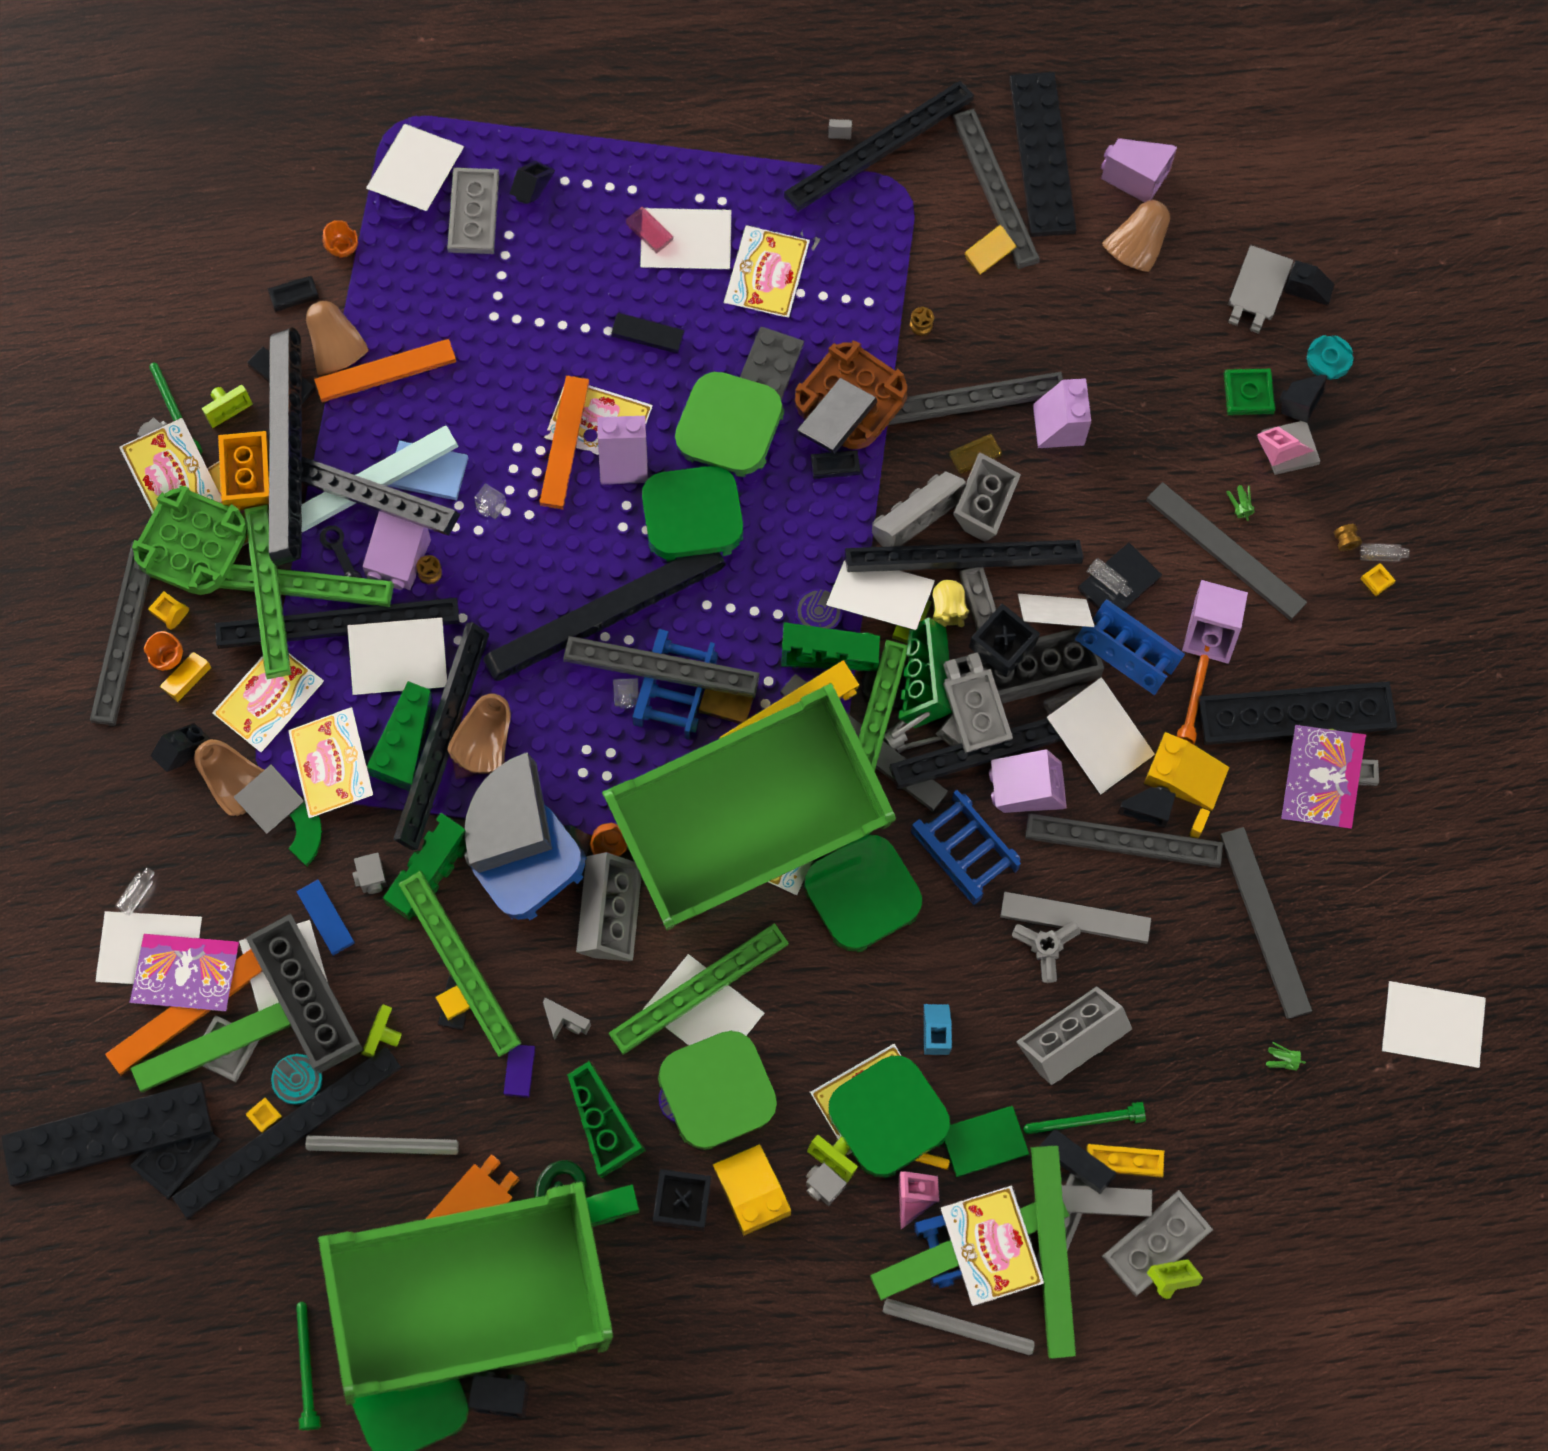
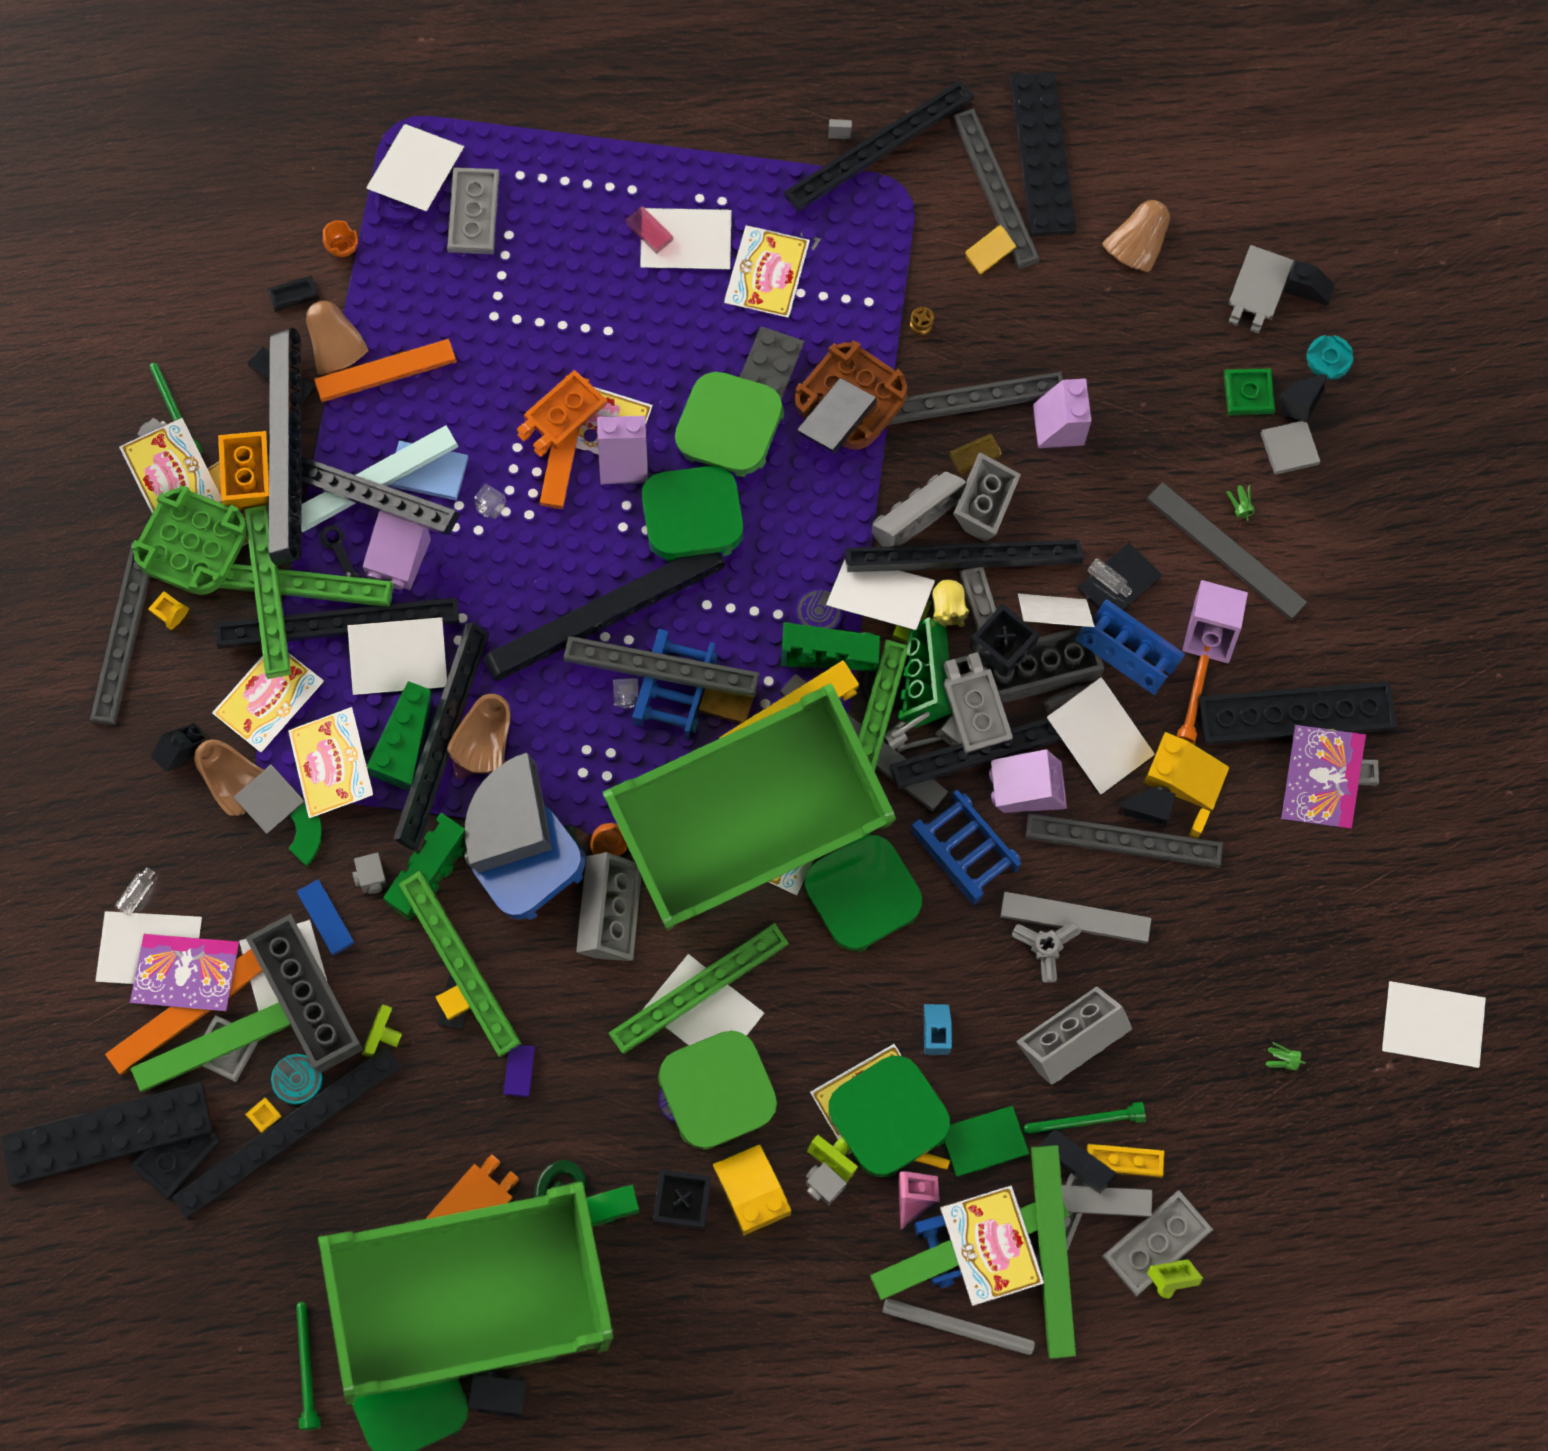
(163, 650): orange hair -> none
(185, 676): yellow slope -> none
(226, 404): lime tile -> none
(382, 1145): light grey axle -> none
(426, 564): pearl gold wheel -> none
(531, 181): black slope -> none
(559, 1015): light grey slope -> none
(561, 412): none -> orange tile
(606, 1127): green wedge -> none
(647, 333): black tile -> none
(835, 465): black tile -> none
(1137, 166): lavender slope -> none
(1265, 923): dark grey tile -> none
(1281, 446): bright pink slope -> none
(1347, 537): pearl gold wheel -> none
(1378, 579): yellow tile -> none
(1382, 552): clear cylinder -> none

